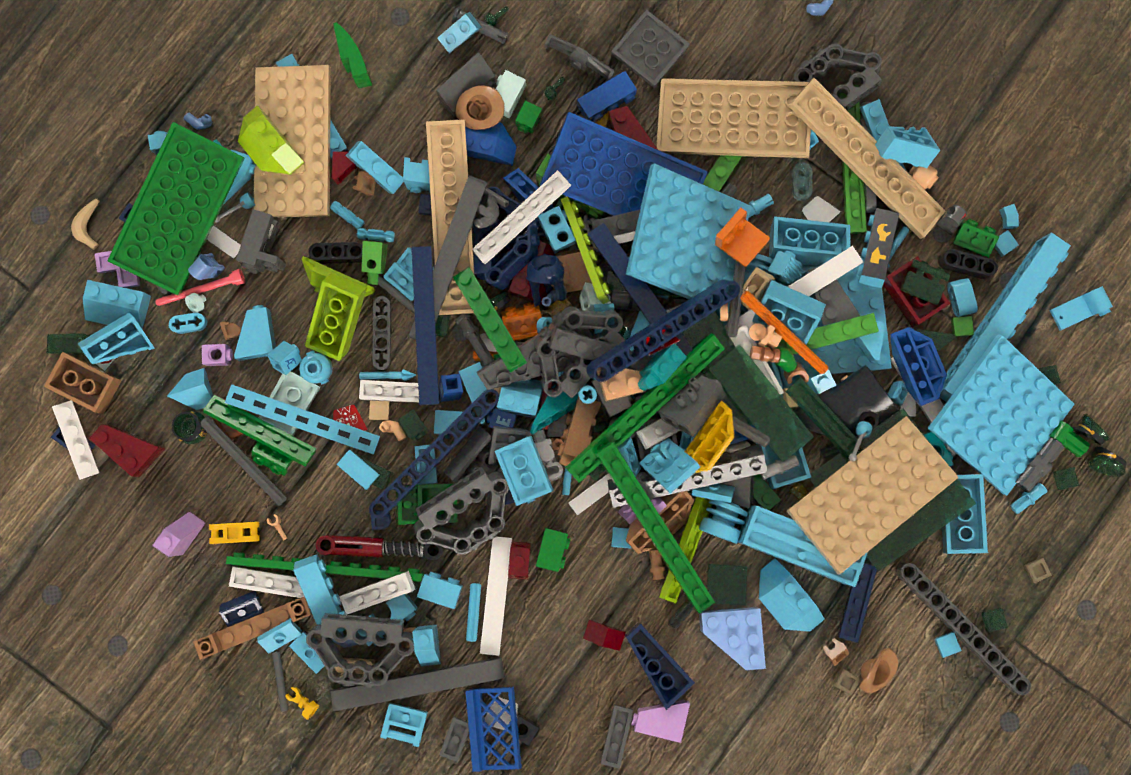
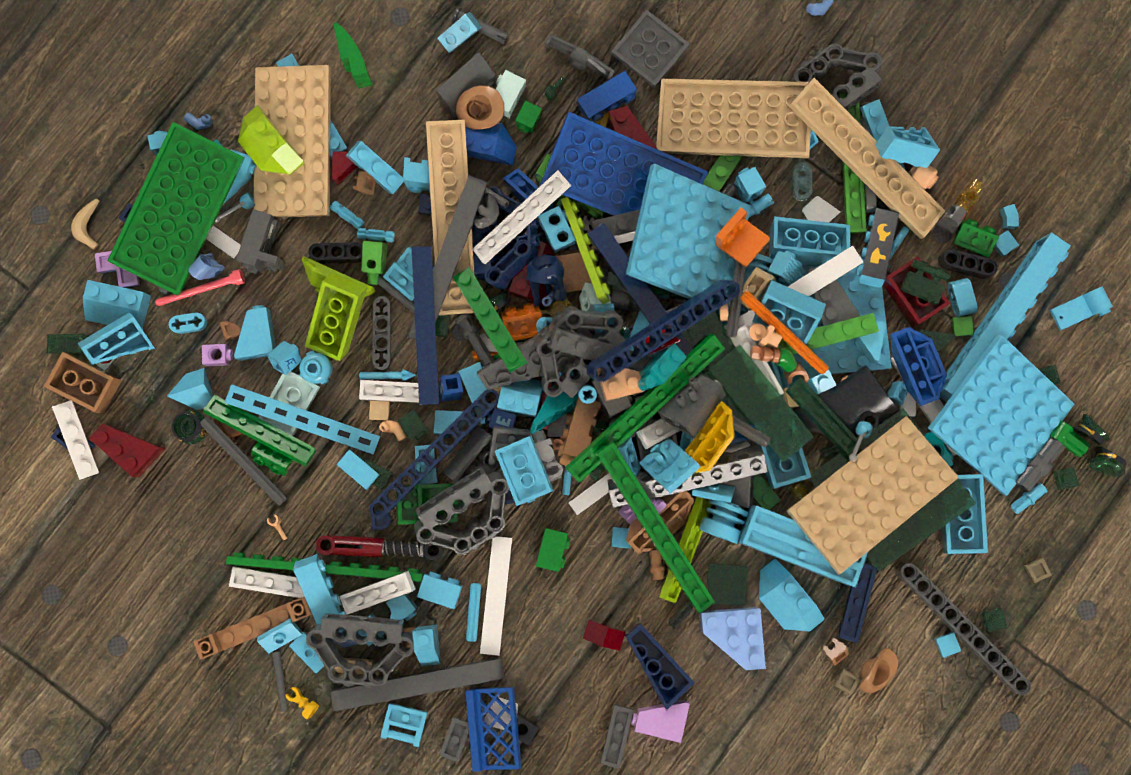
(179, 535): lavender slope -> none
(195, 302): light aqua tile -> none
(234, 532): yellow plate -> none
(241, 608): dark blue slope -> none
(350, 416): red sticker -> none
(492, 19): clear green hand -> none
(519, 560): dark red torso -> none
(749, 184): none -> medium azure brick
(780, 467): light grey axle -> none
(972, 192): none -> clear yellow axle

